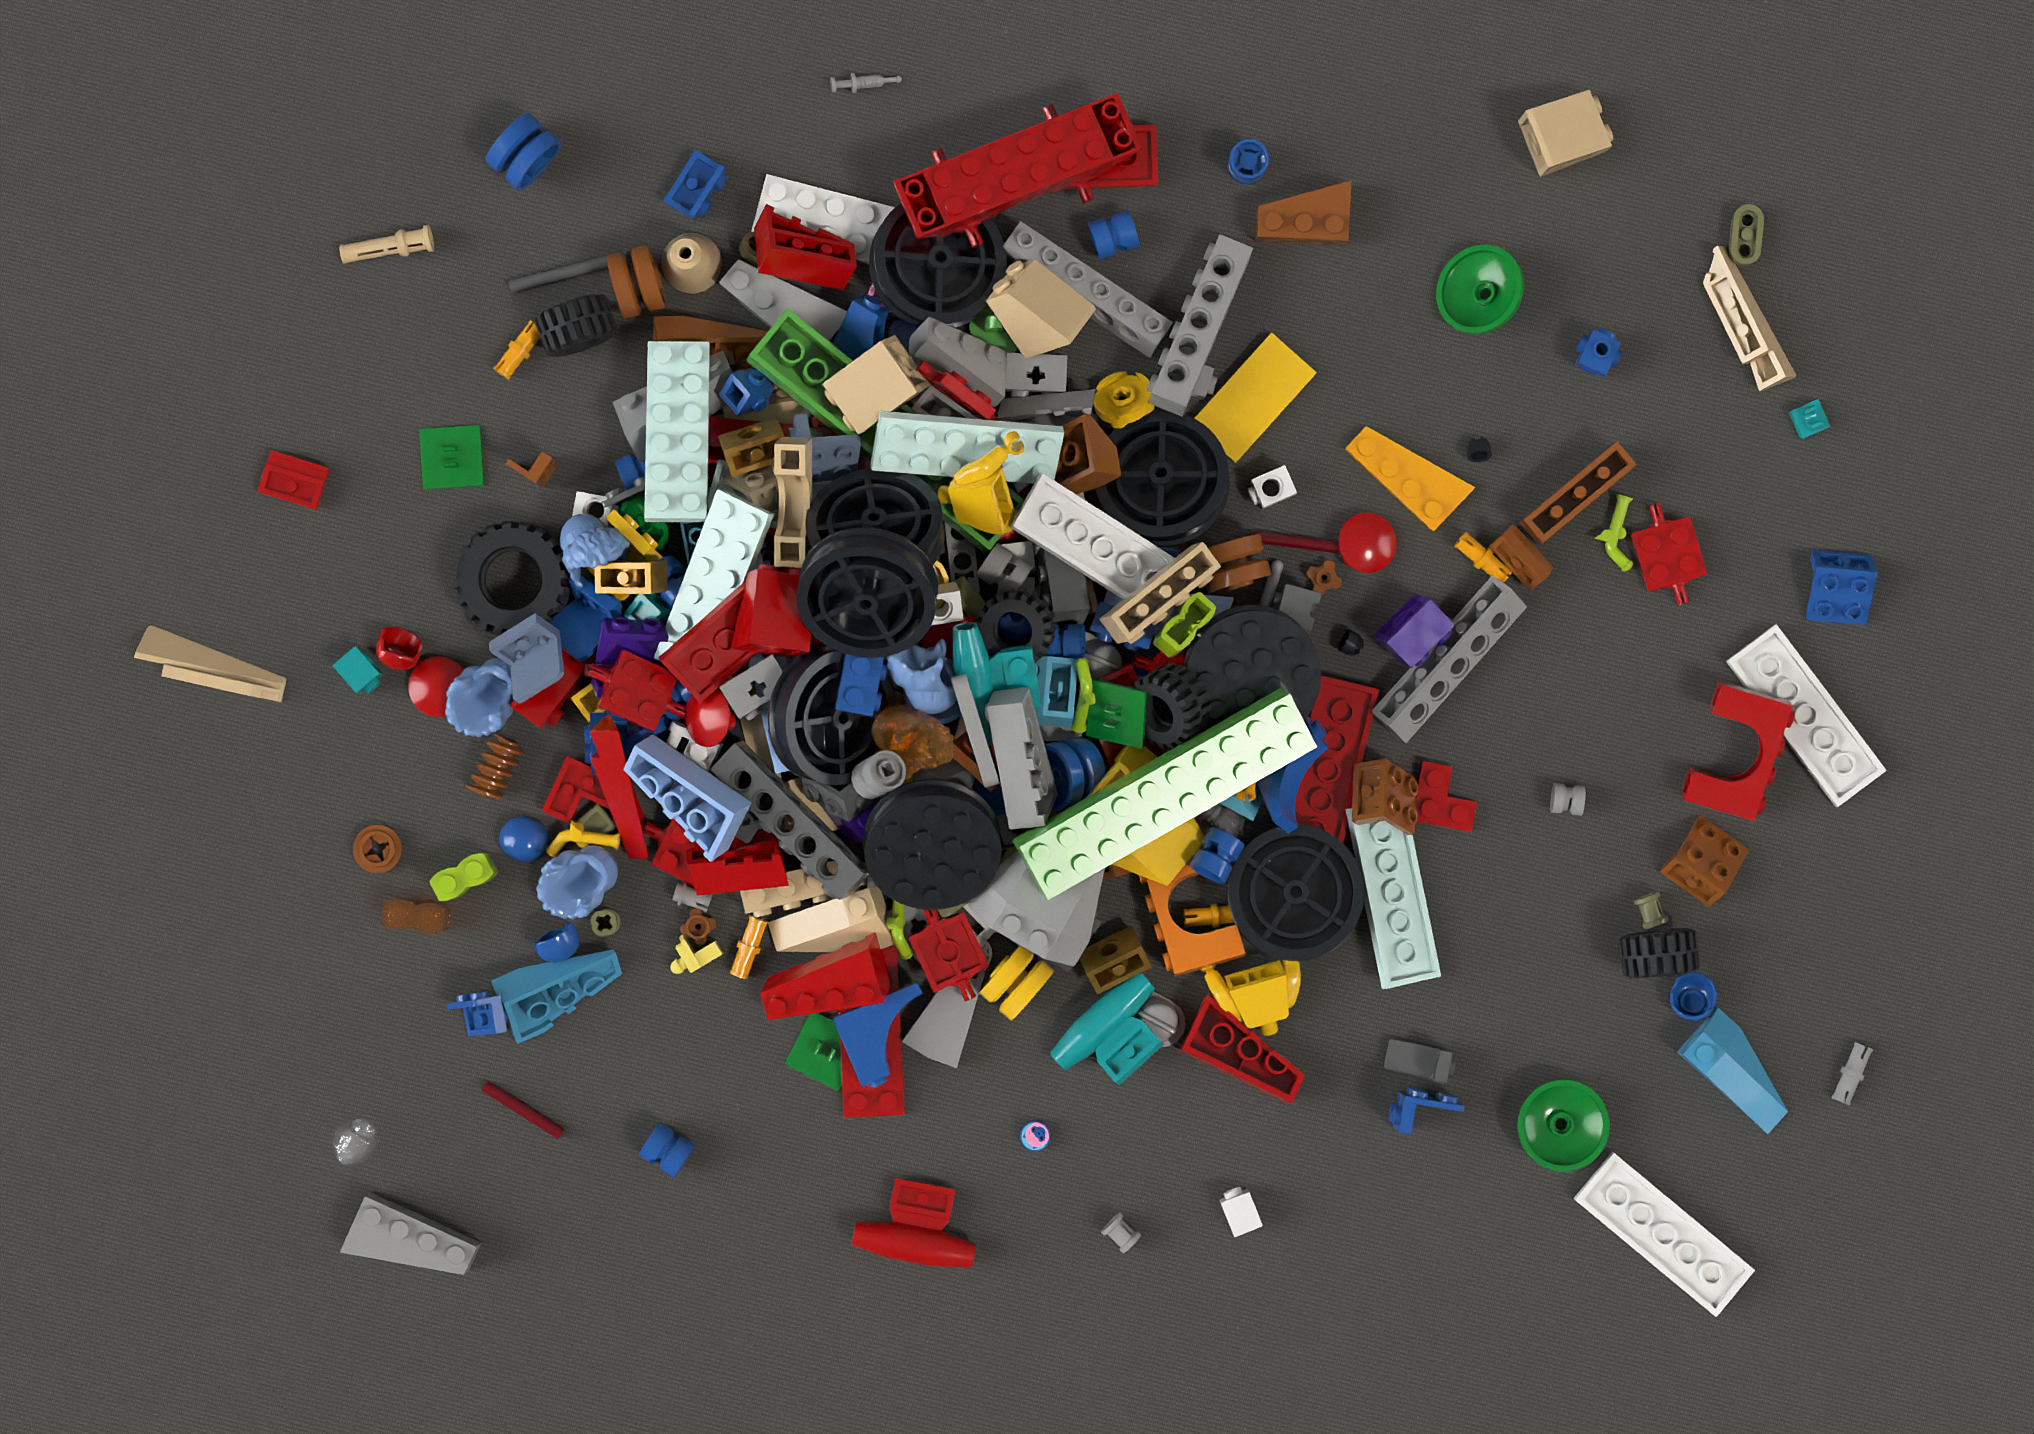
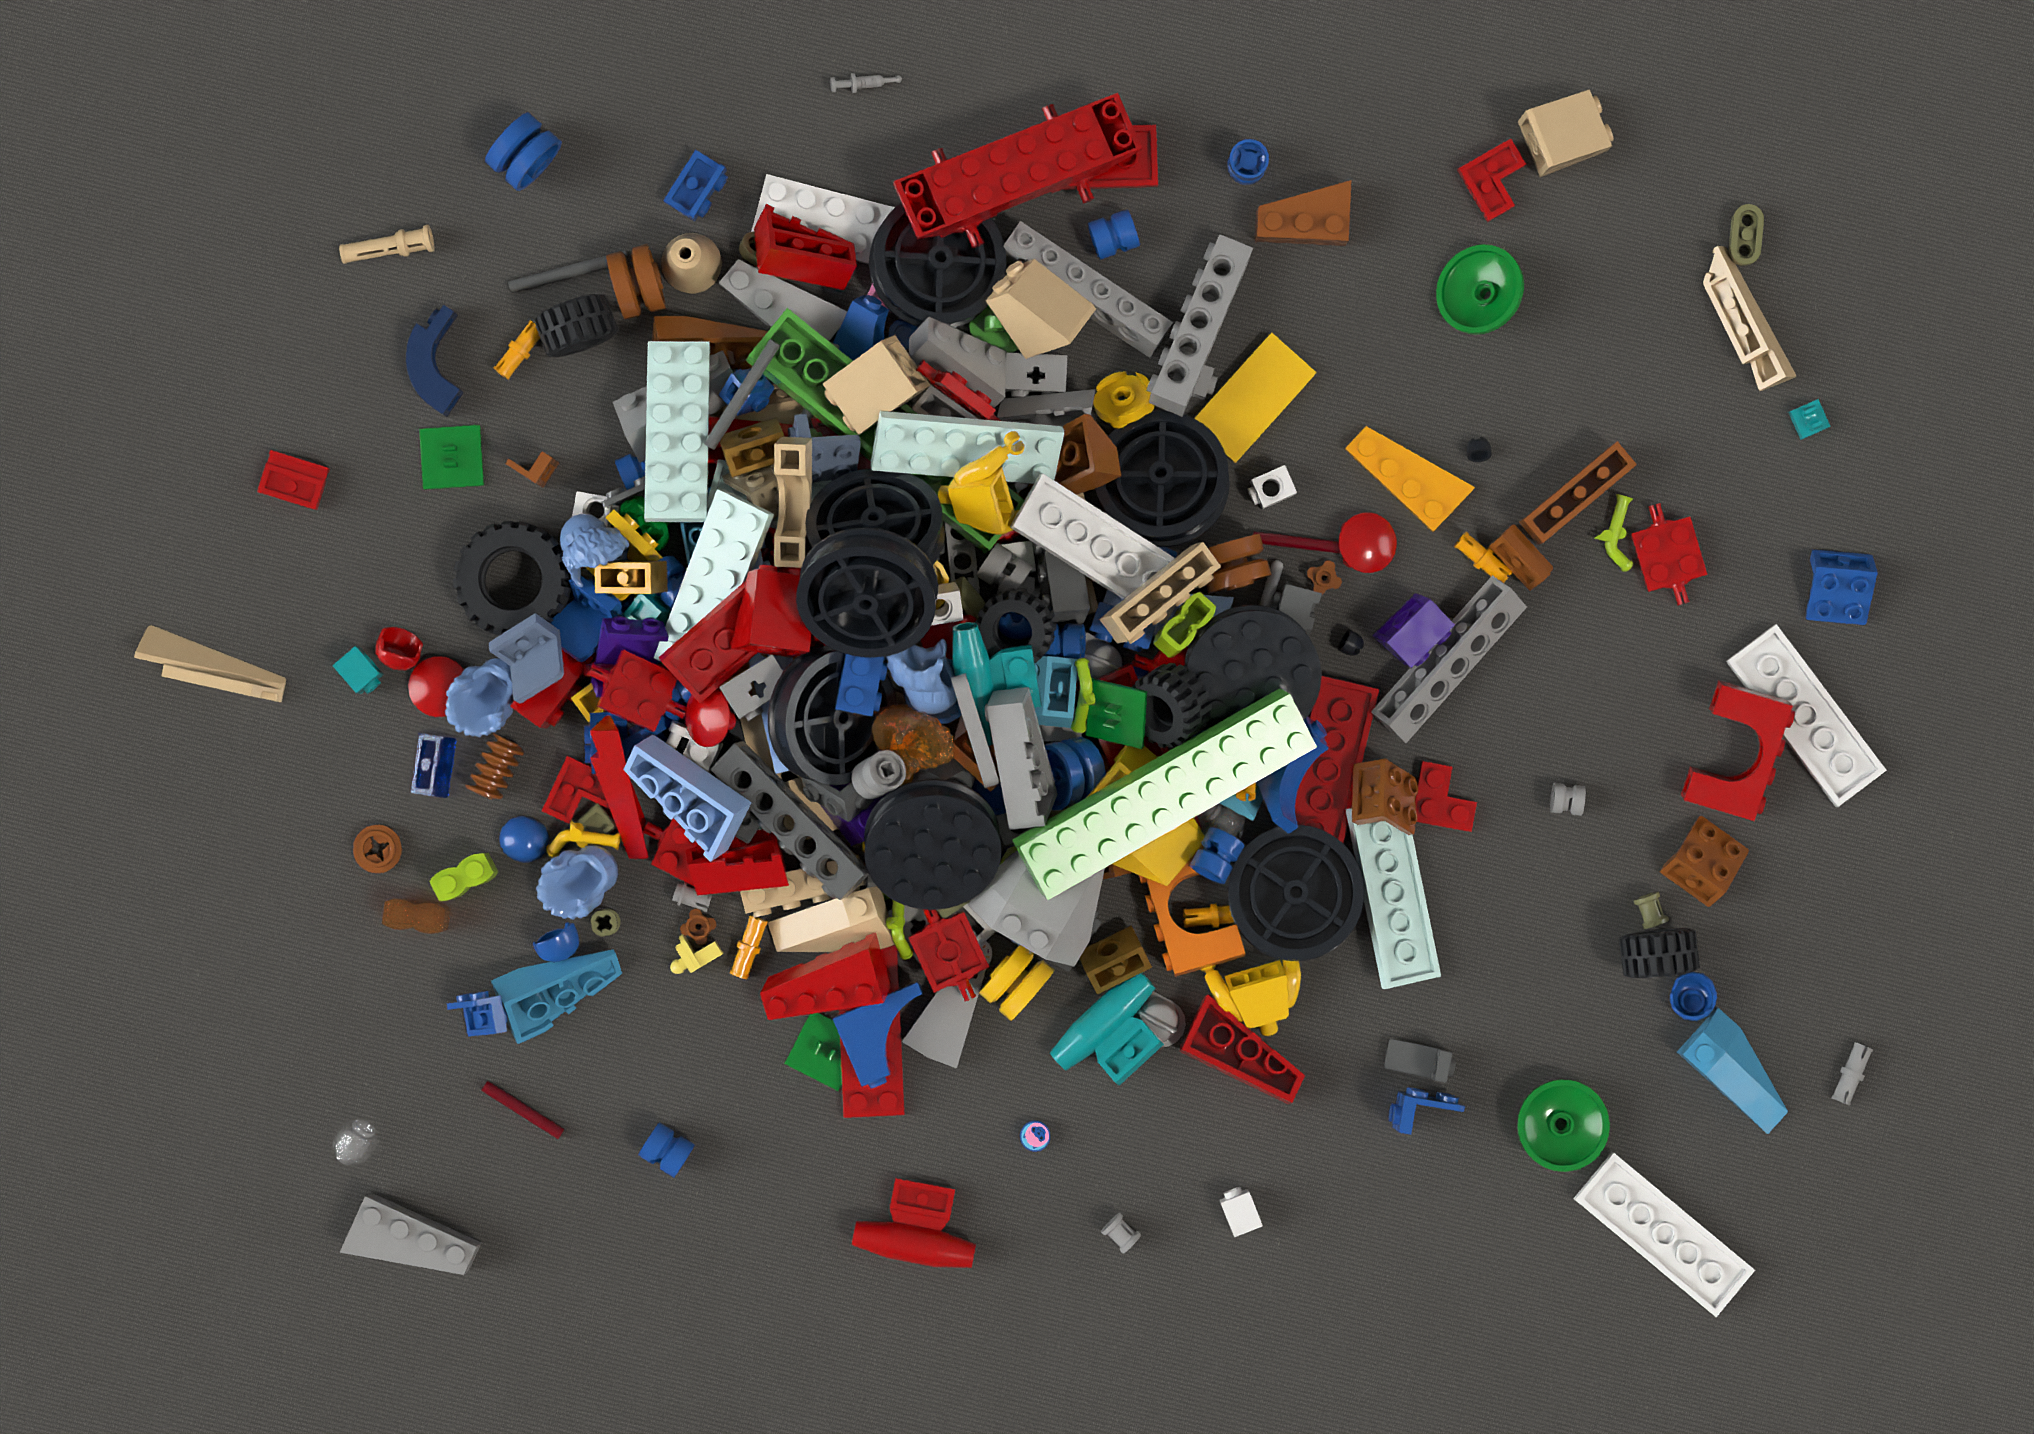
(422, 362): none -> dark blue arch
(433, 765): none -> clear blue slope
(742, 394): none -> dark grey bar
(1485, 175): none -> red plate
(1593, 362): blue brick -> none

